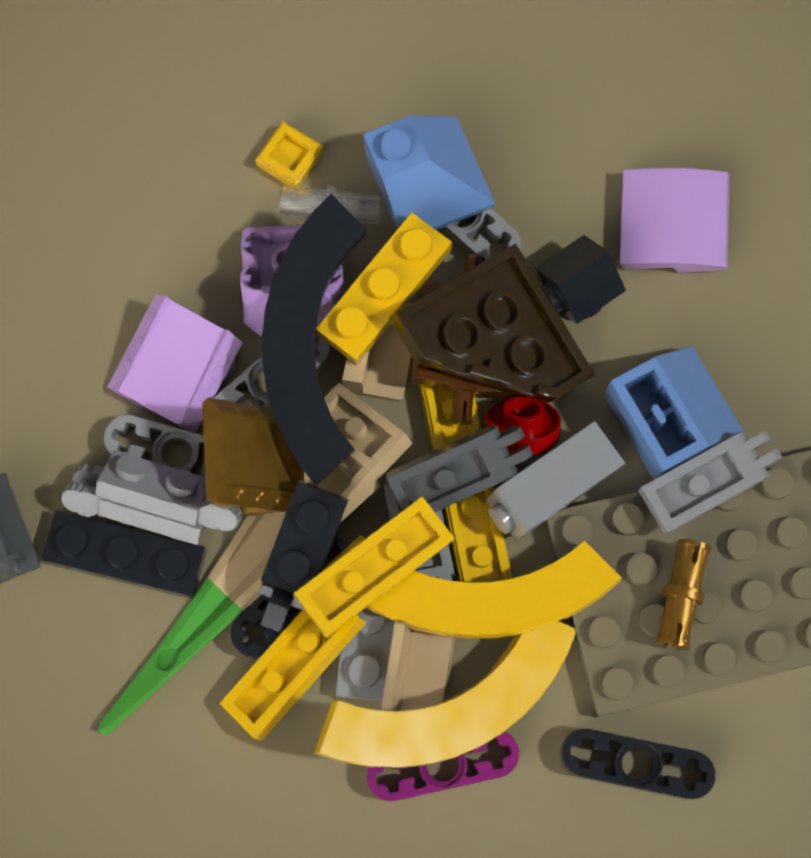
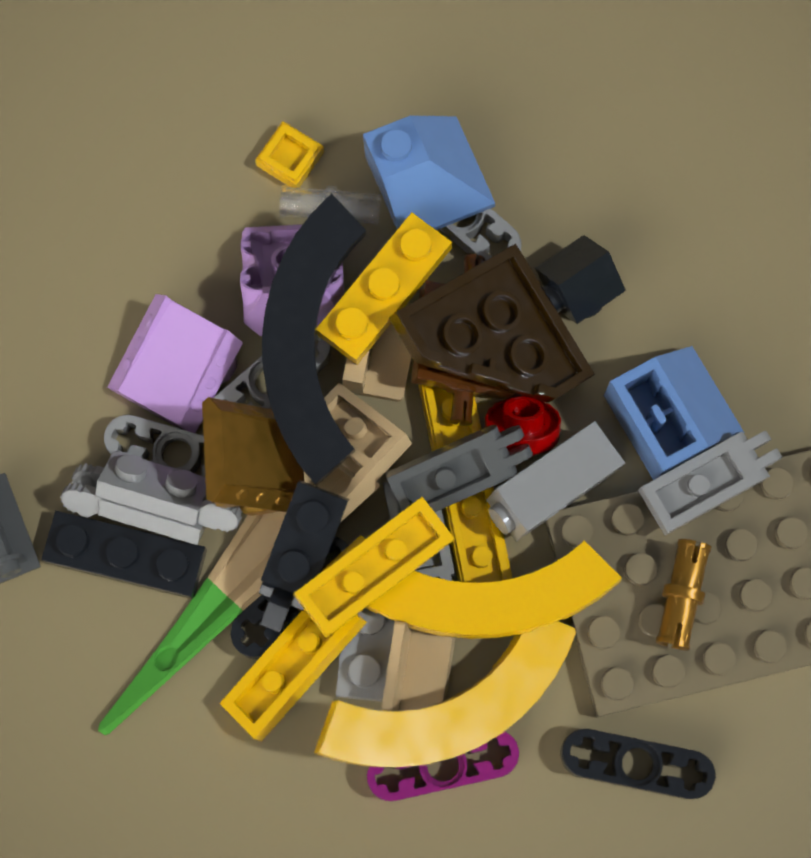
(675, 219): lavender slope -> none

